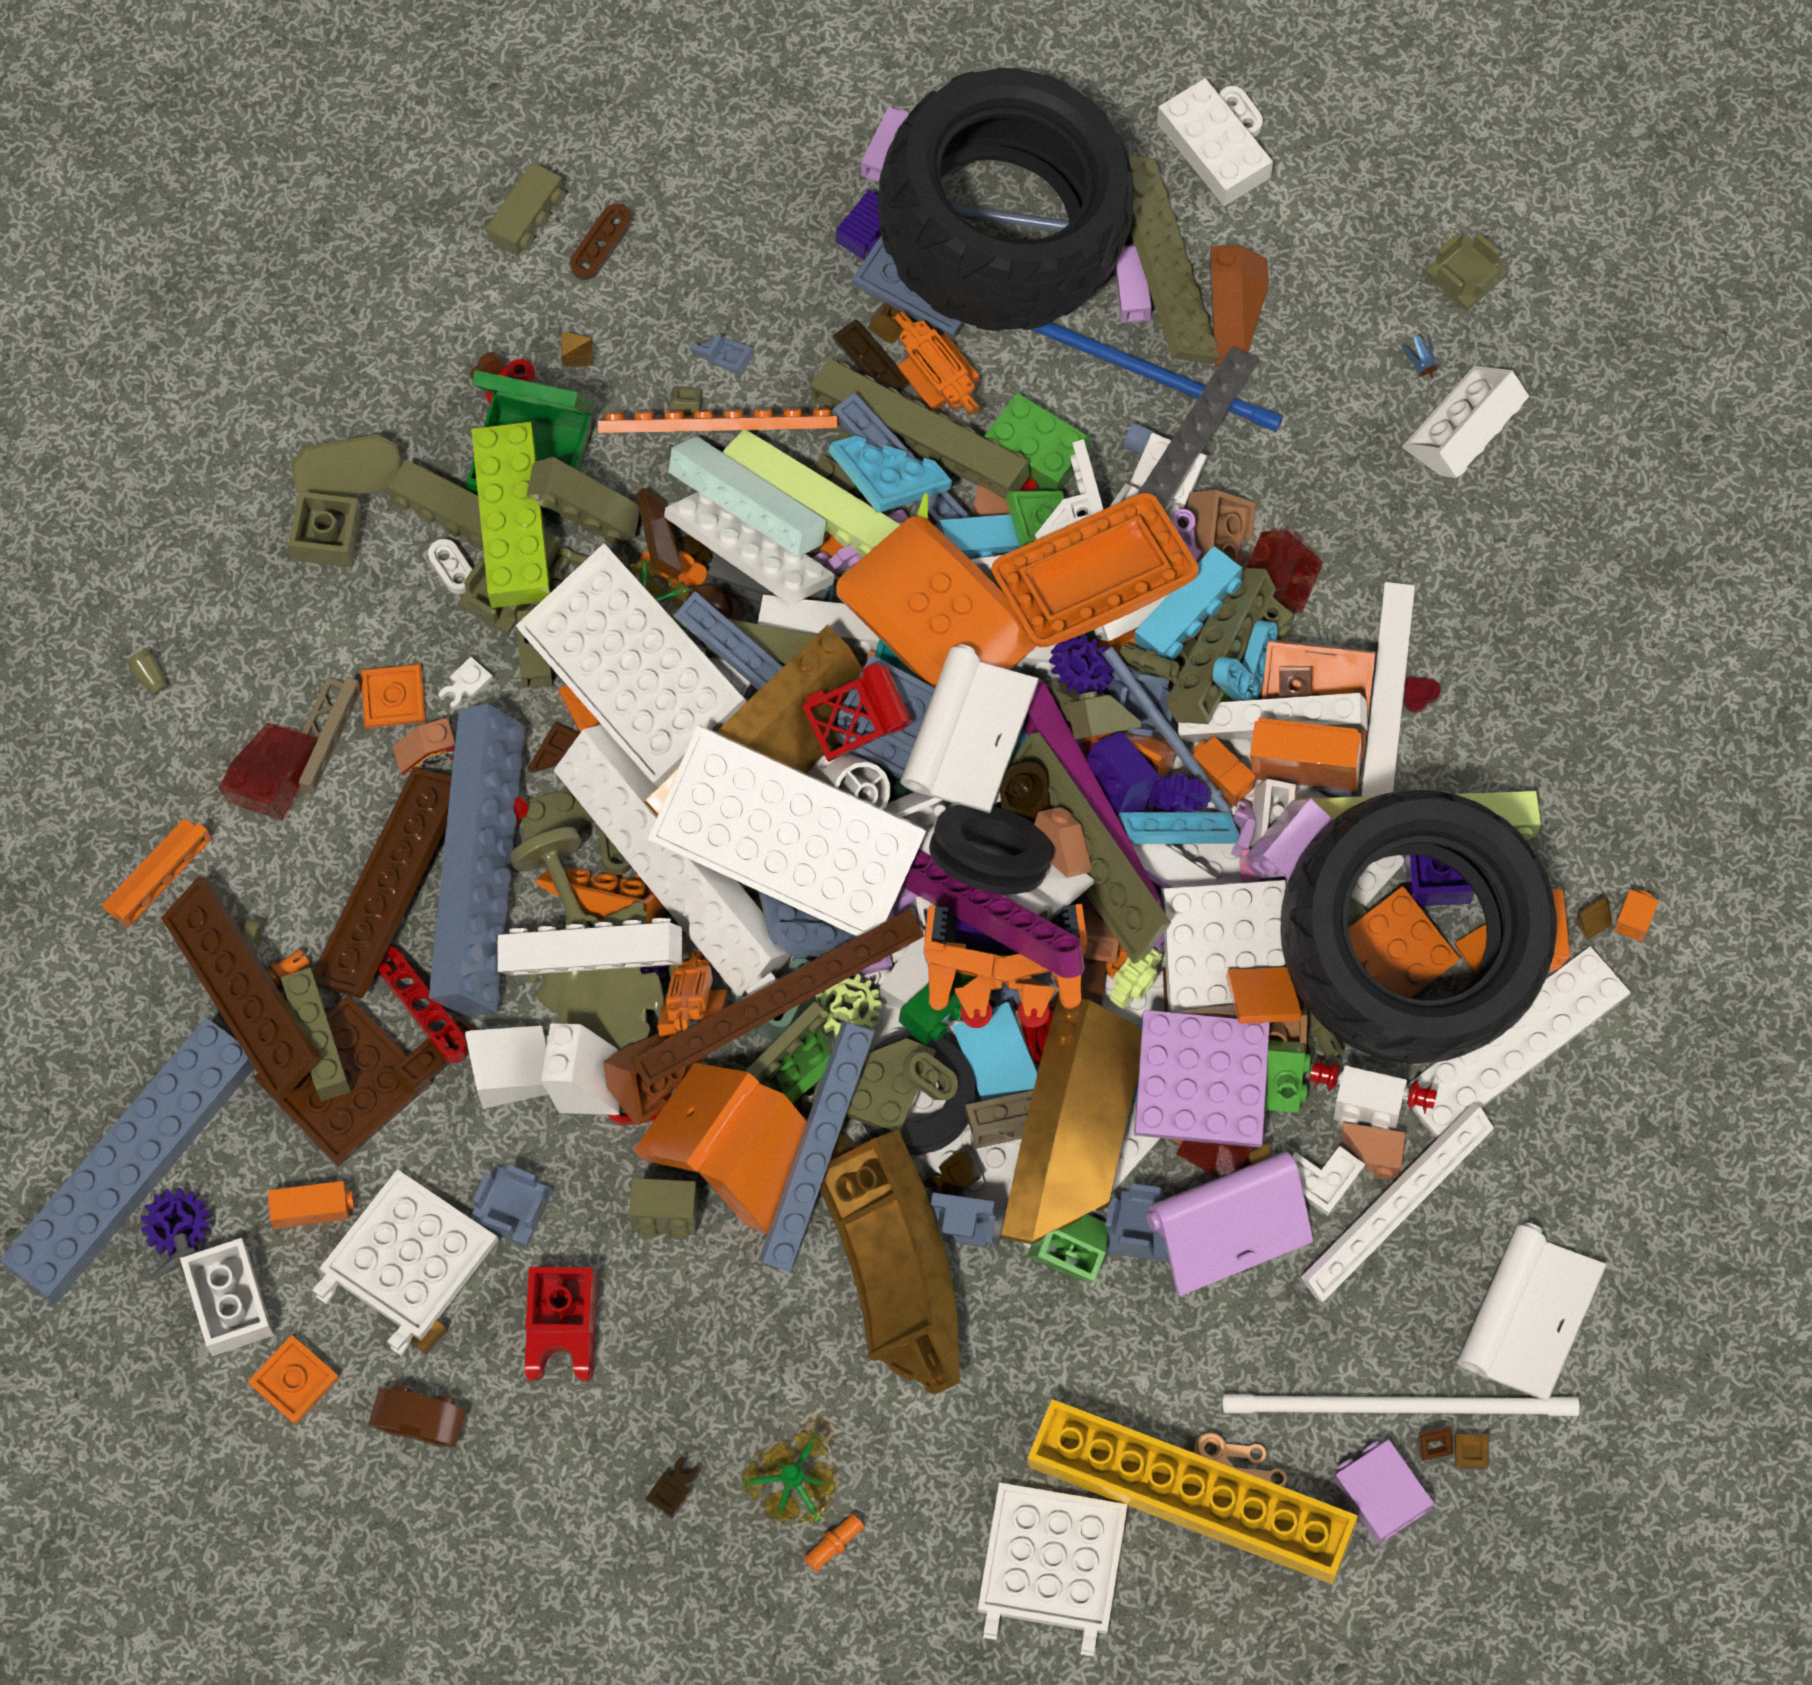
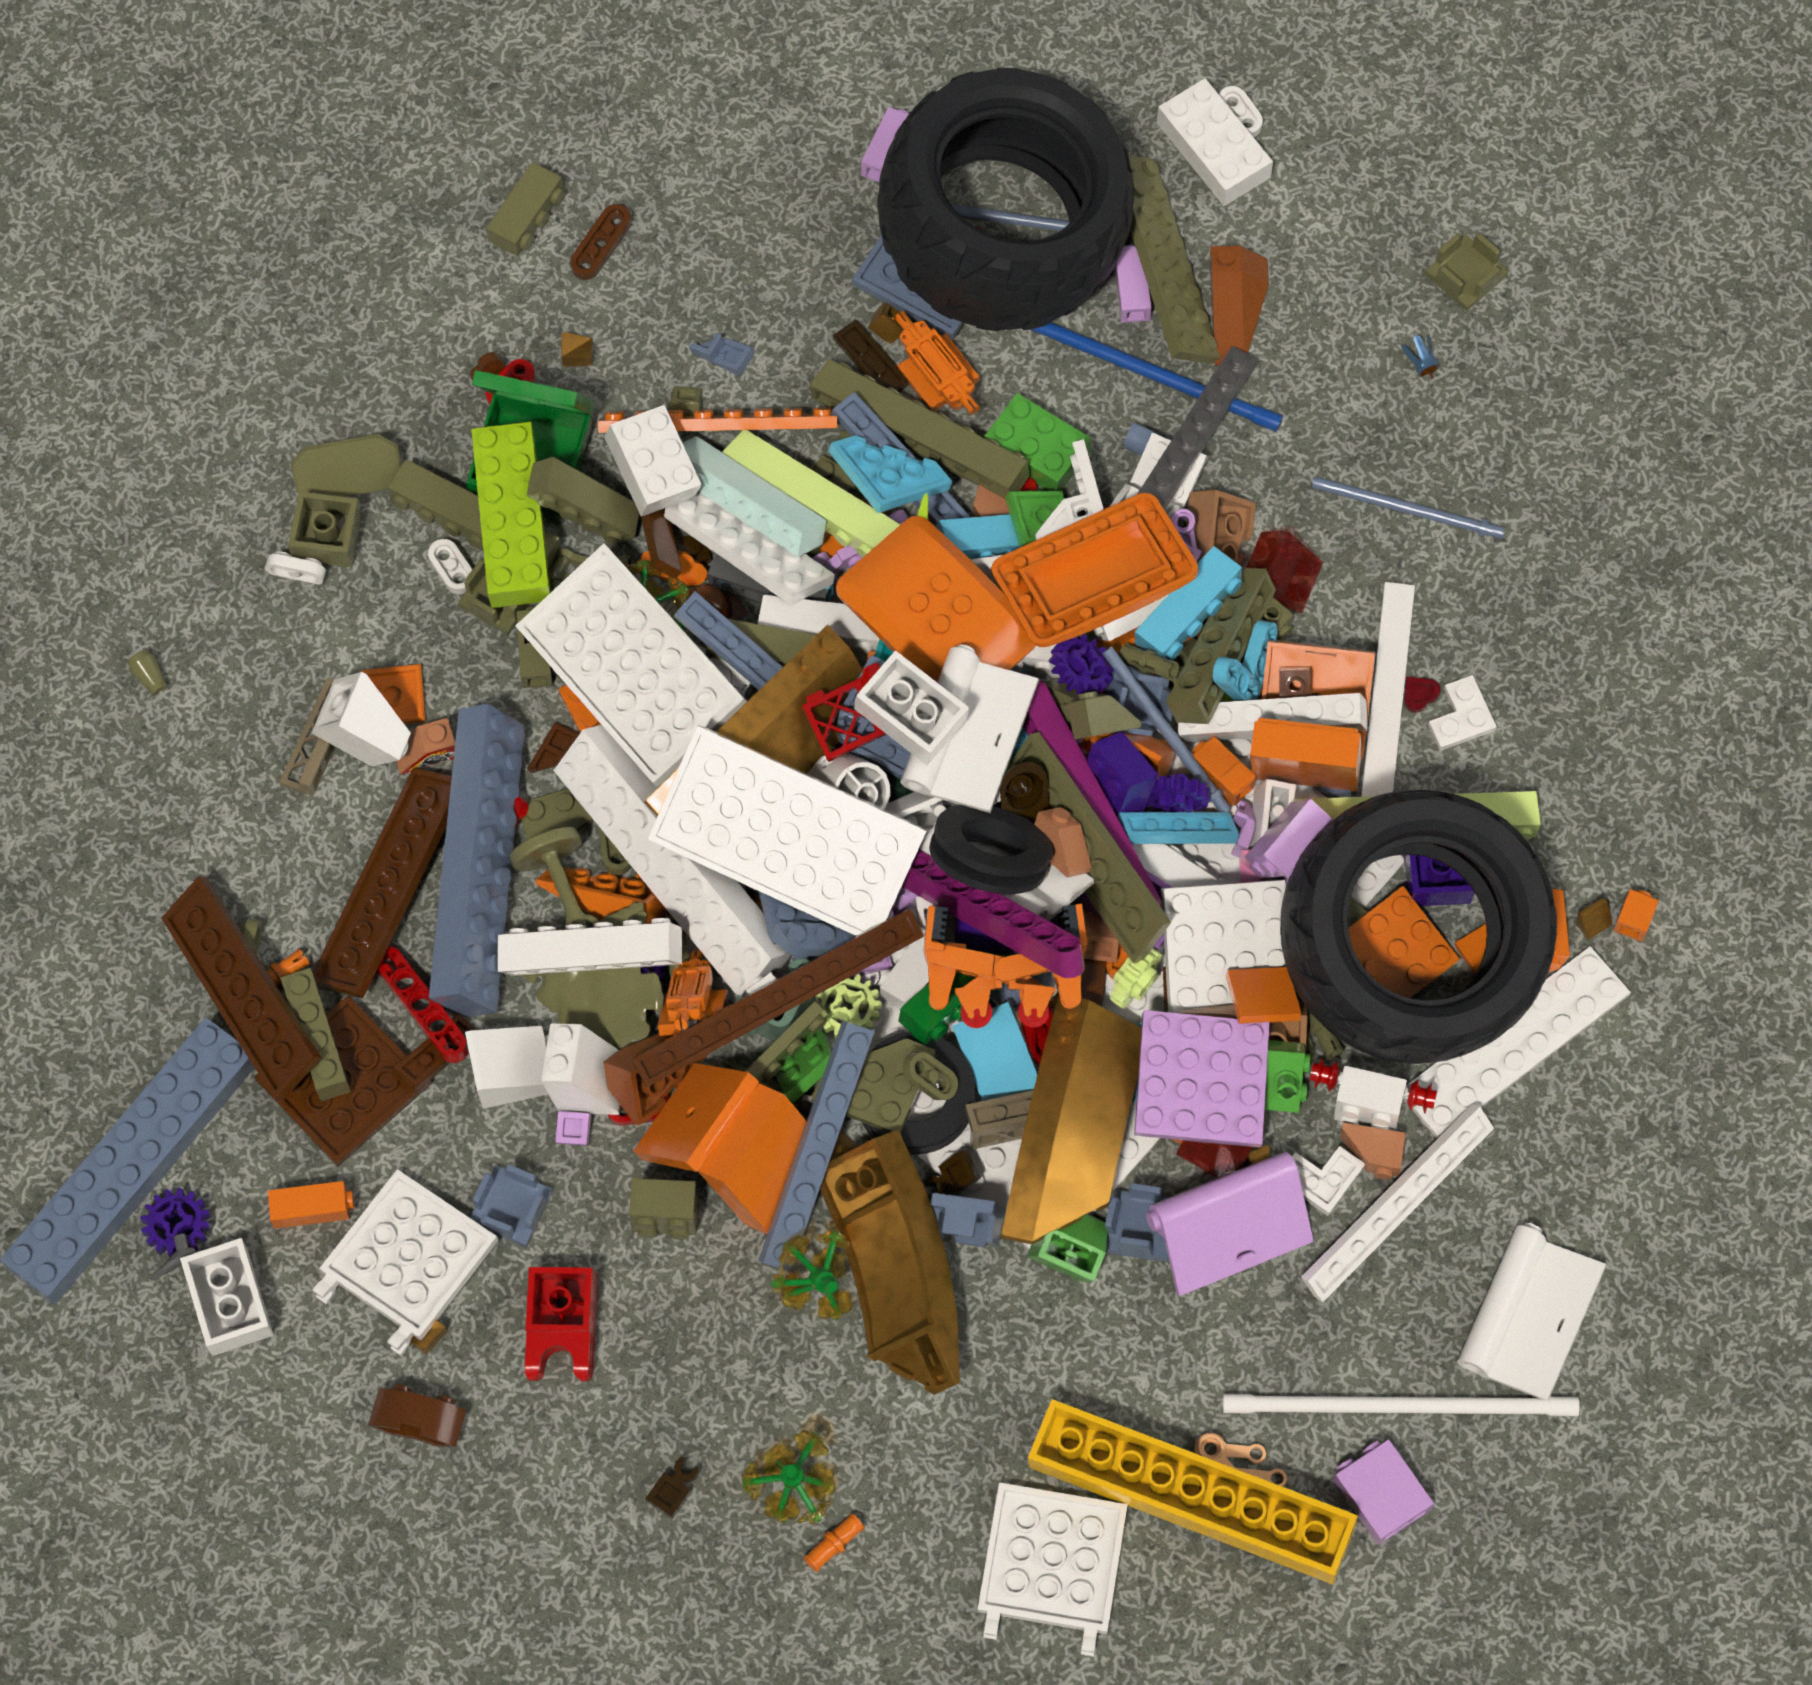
(156, 872): orange panel -> none
(268, 771): clear red slope -> none
(293, 1380): orange plate -> none
(294, 568): none -> white plate
(361, 722): none -> white slope
(467, 680): white plate -> none
(573, 1128): none -> lavender plate
(652, 460): none -> white brick
(826, 1267): none -> clear yellow plant
(861, 227): dark purple brick -> none
(911, 707): none -> white brick
(1439, 1434): reddish brown slope -> none
(1467, 420): white slope -> none
(1470, 715): none -> white plate
(1471, 1451): pearl gold plate -> none
(1481, 527): none -> sand blue bar

